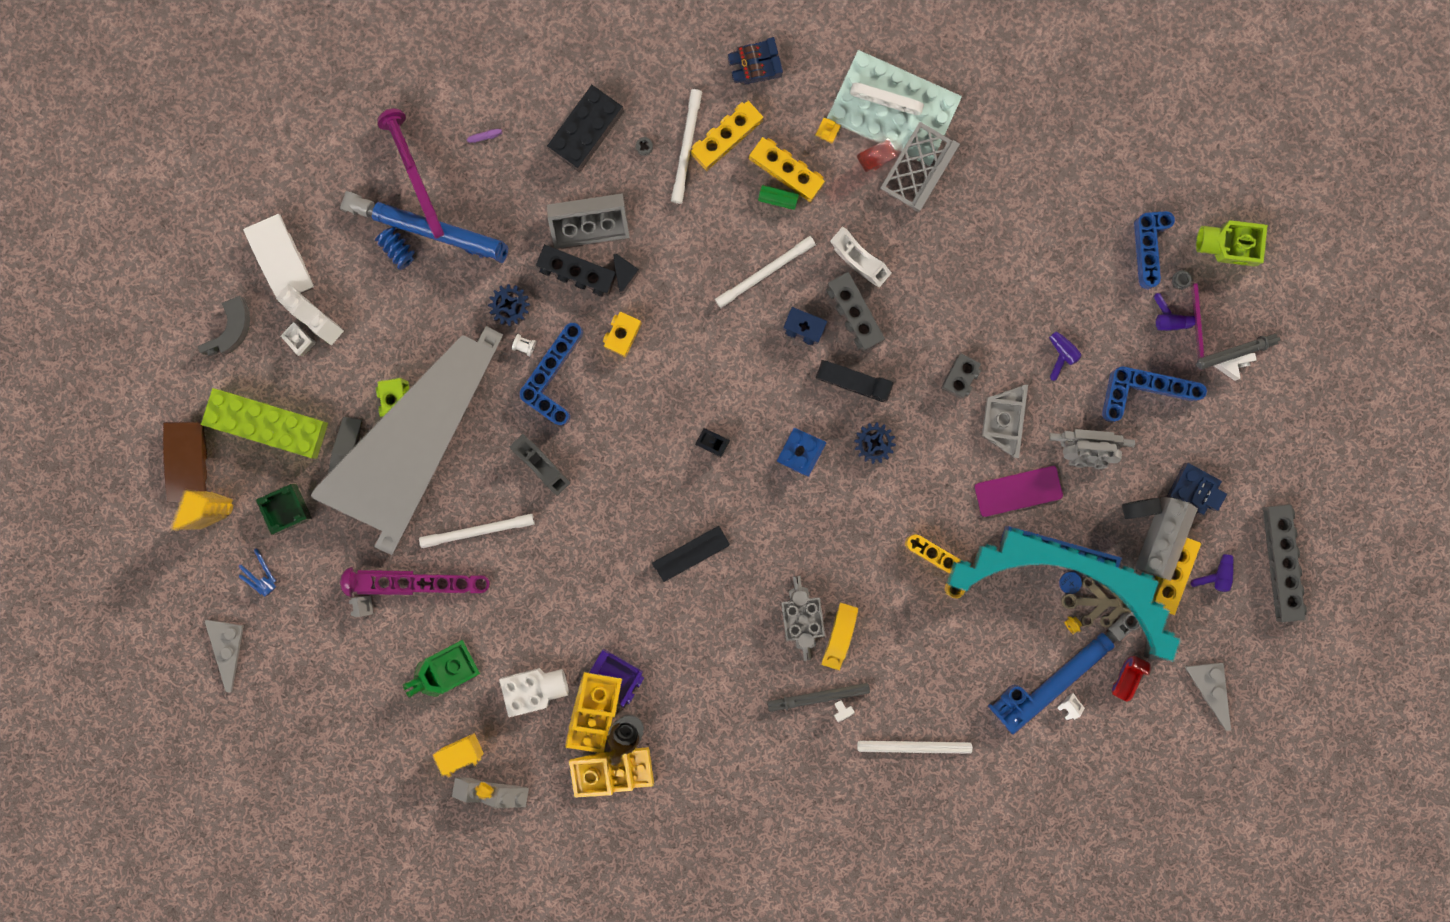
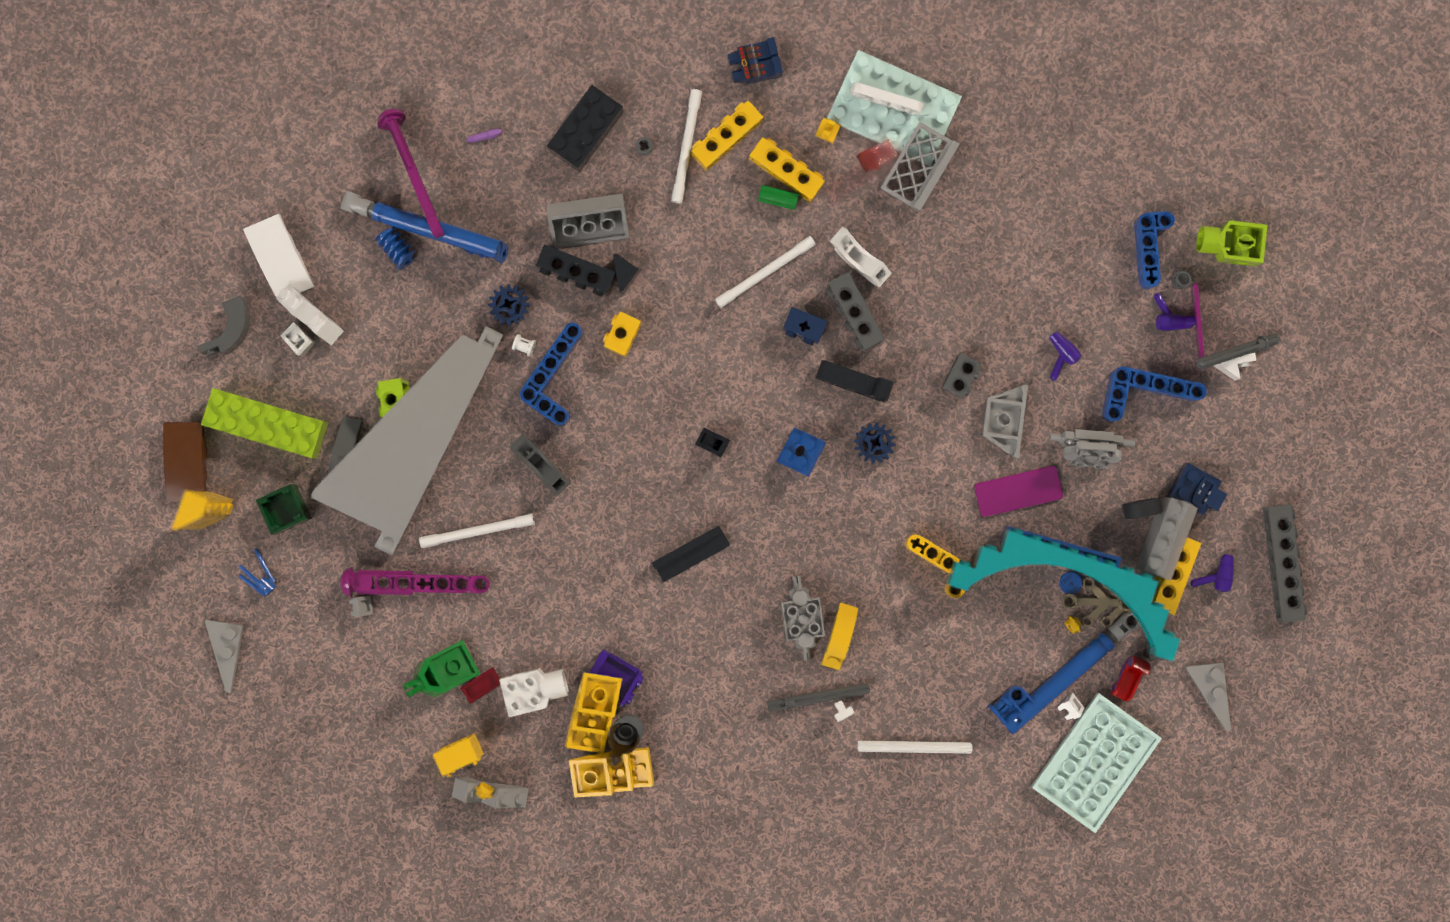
(481, 685): none -> dark red tile
(1096, 762): none -> light aqua plate

